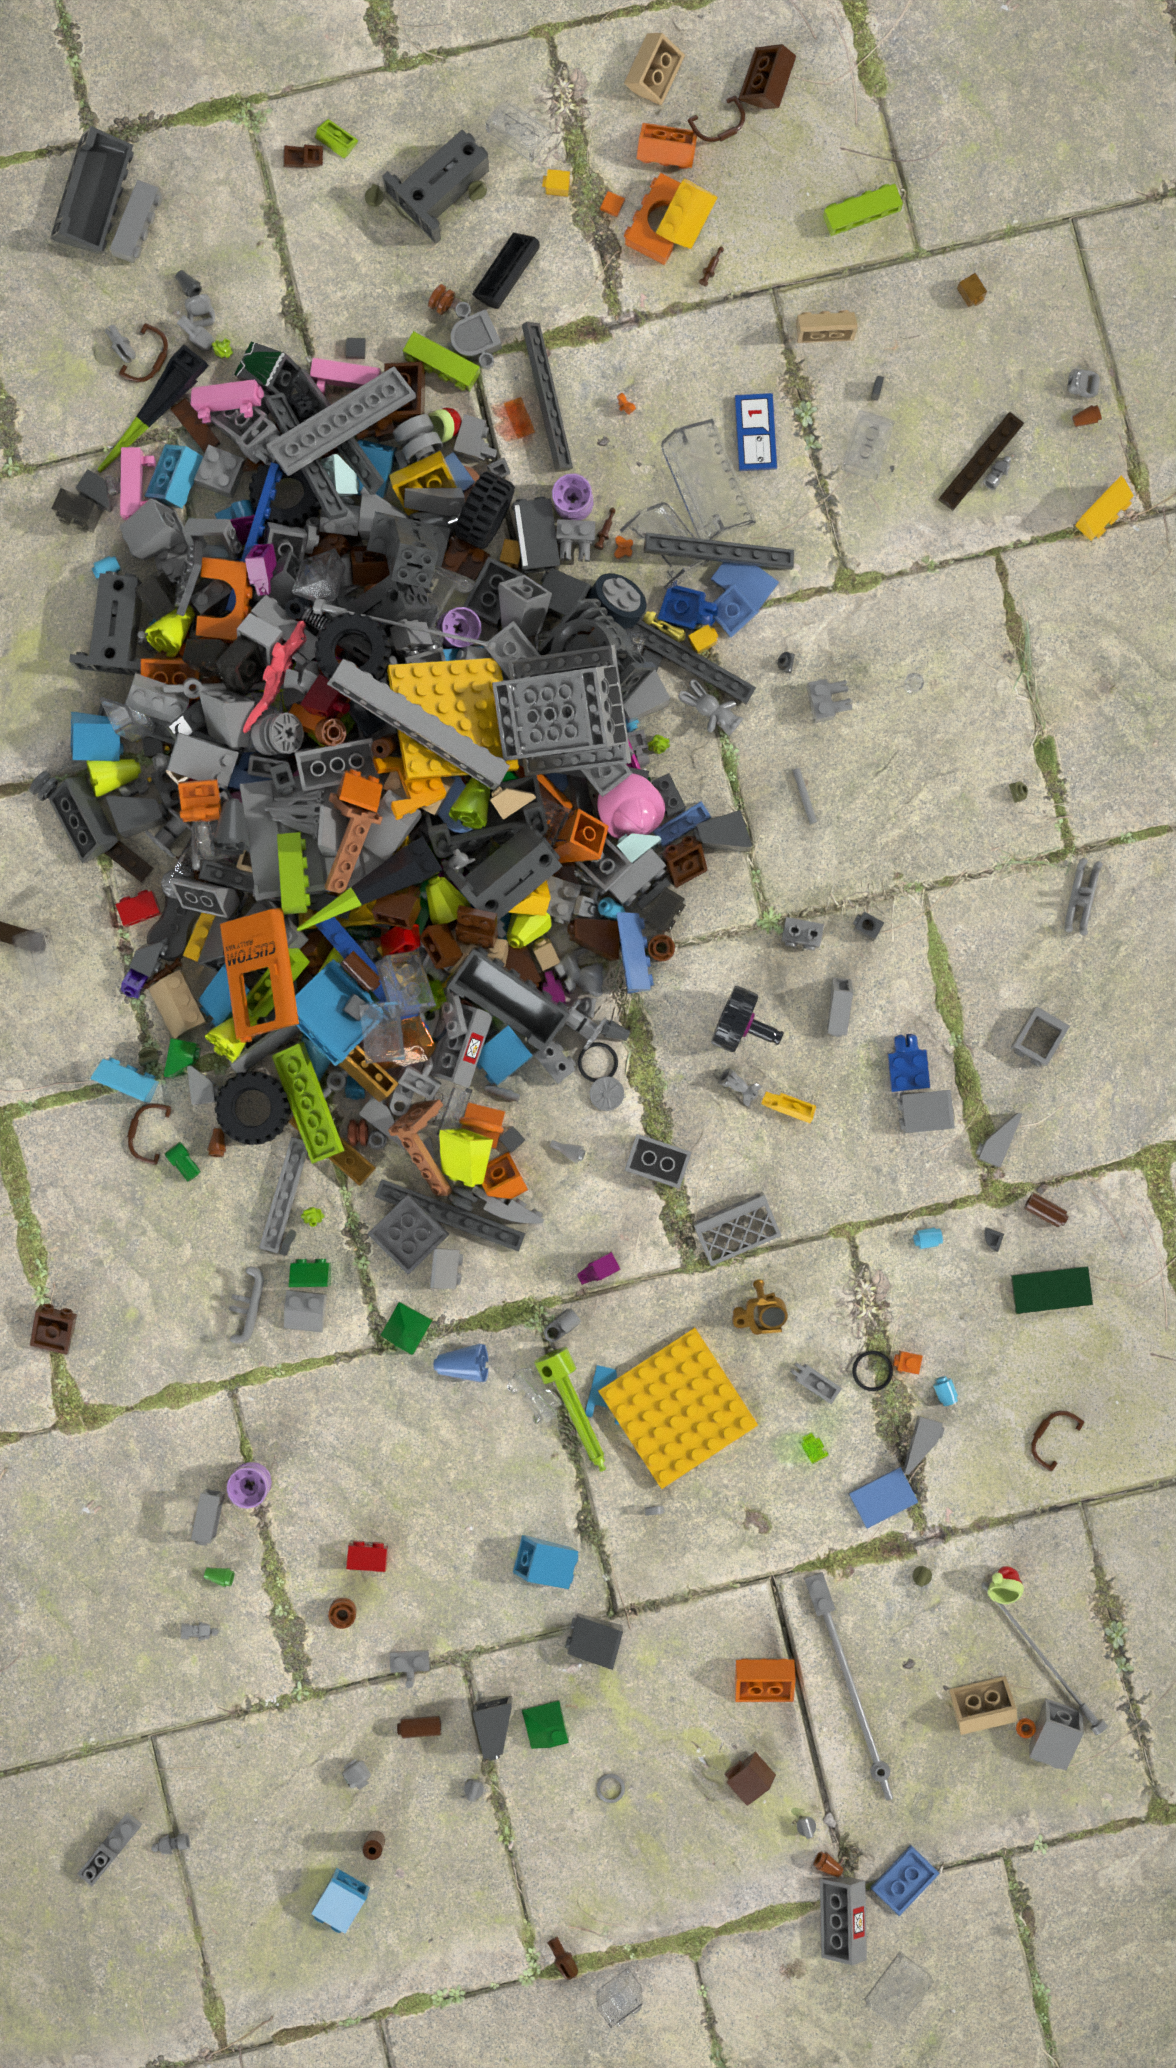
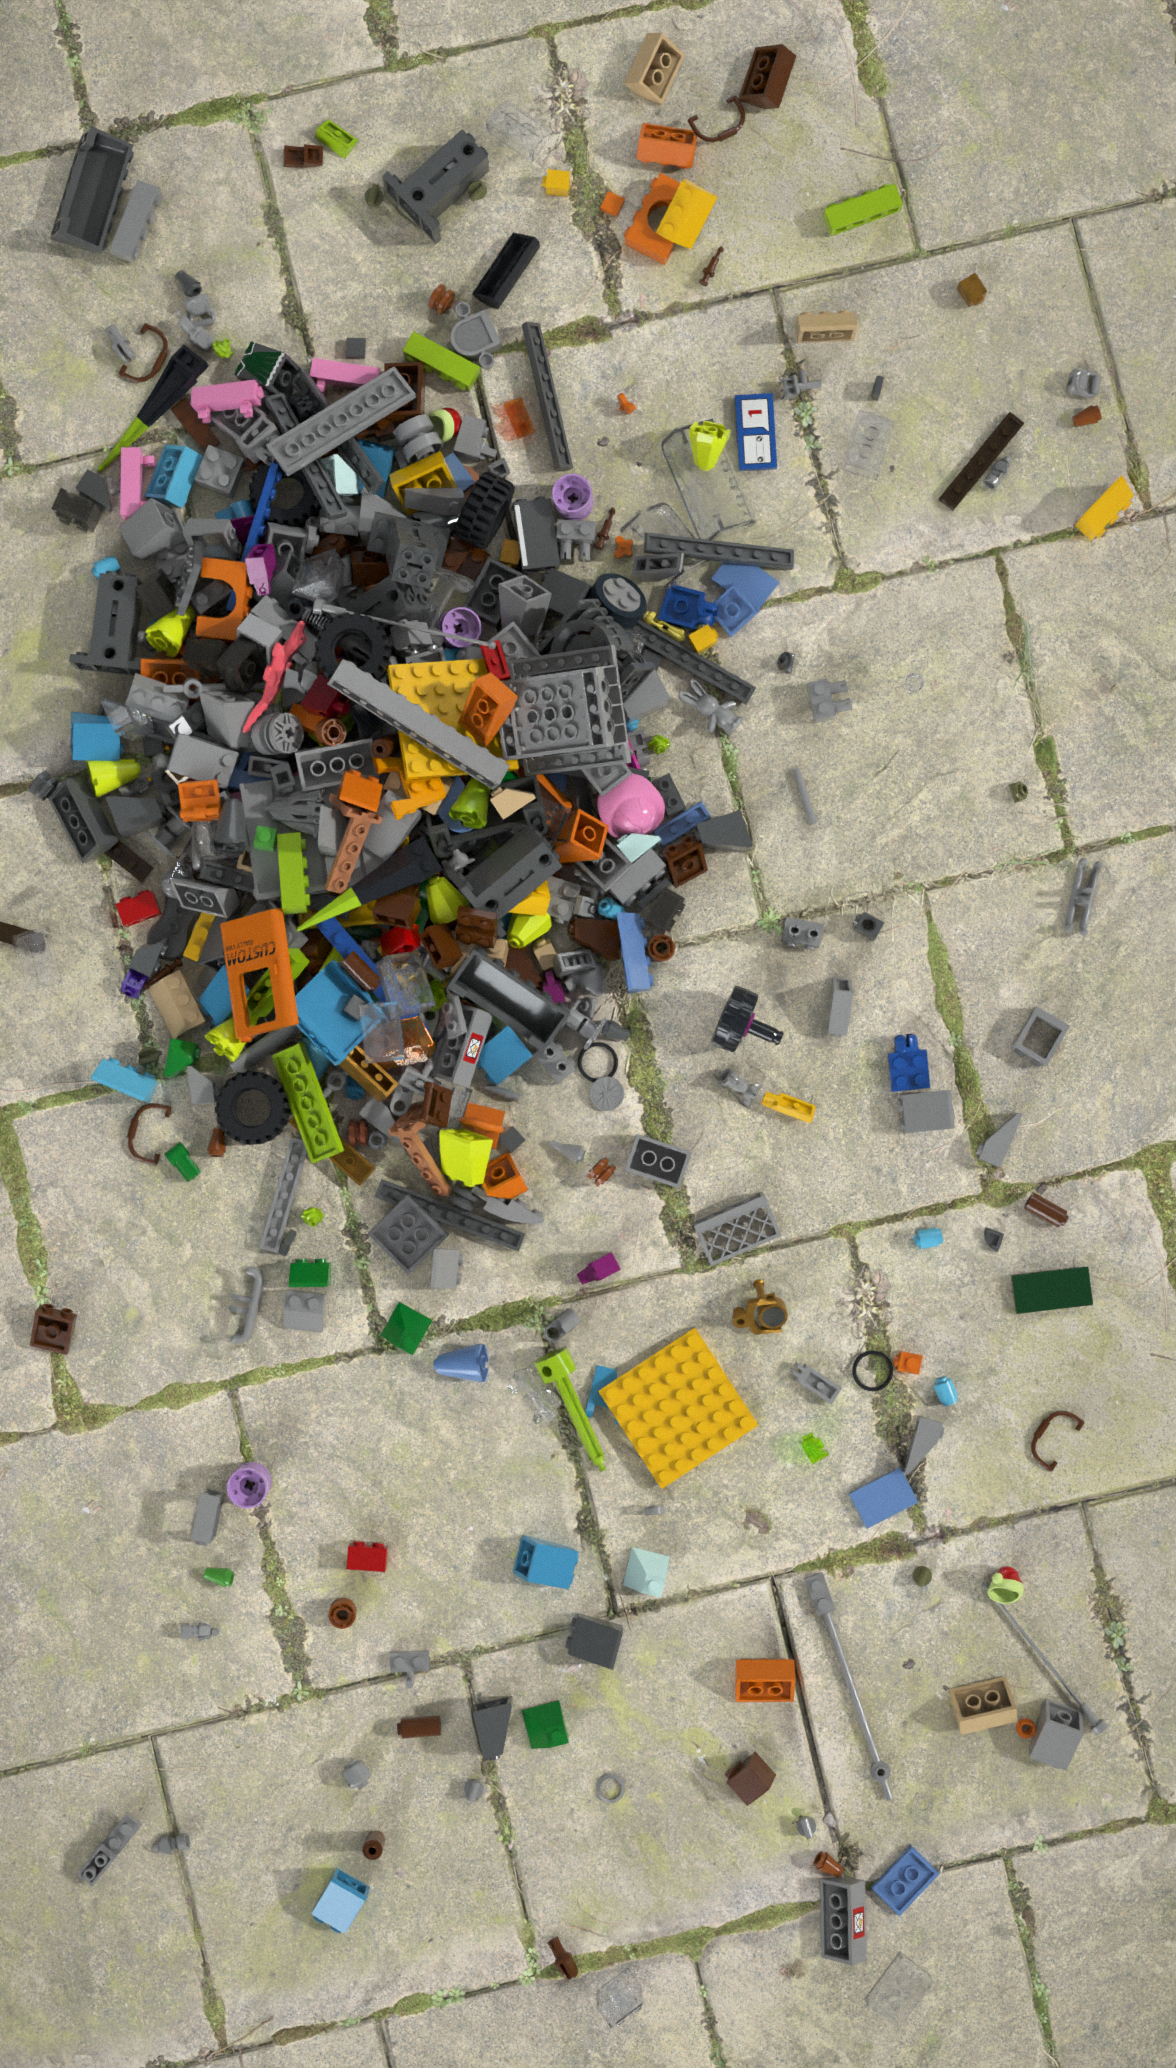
(266, 838): none -> bright green brick
(436, 1105): none -> reddish brown plate
(487, 708): none -> orange slope
(495, 661): none -> red plate
(562, 966): none -> light grey slope
(601, 1171): none -> dark orange wheel
(646, 1572): none -> light aqua slope
(657, 567): none -> light grey slope
(707, 443): none -> neon yellow cone
(792, 389): none -> light grey arm

